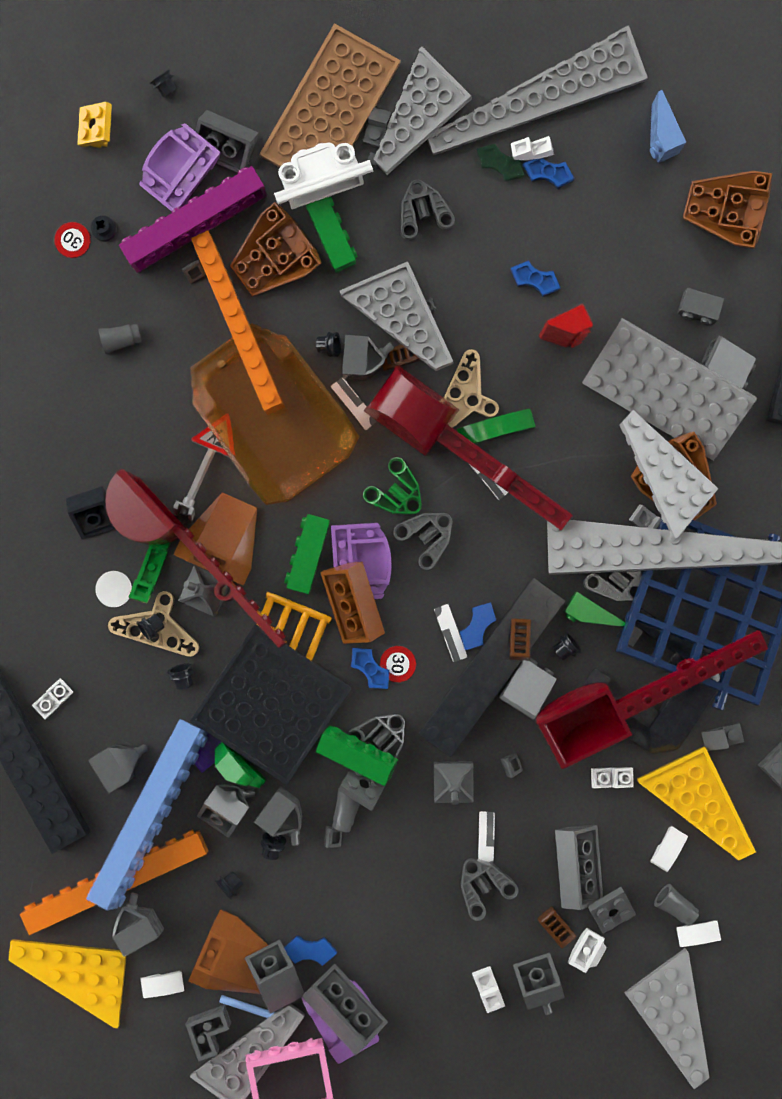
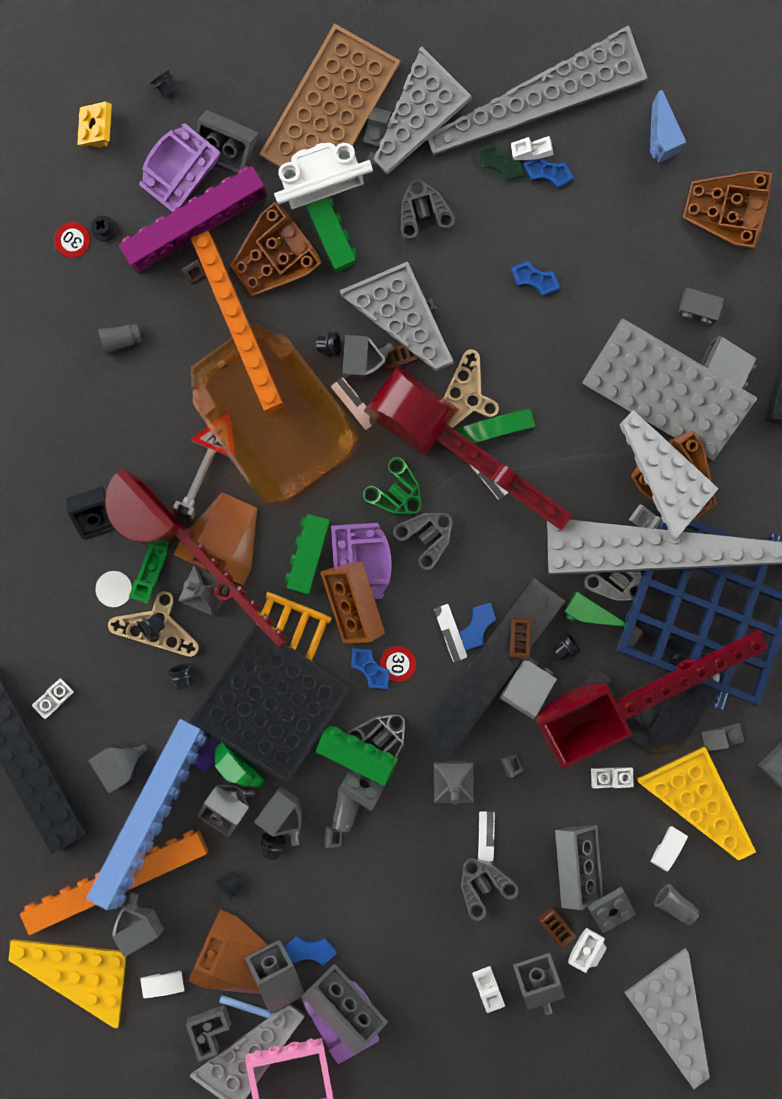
(568, 328): red slope -> none
(698, 933): white slope -> none

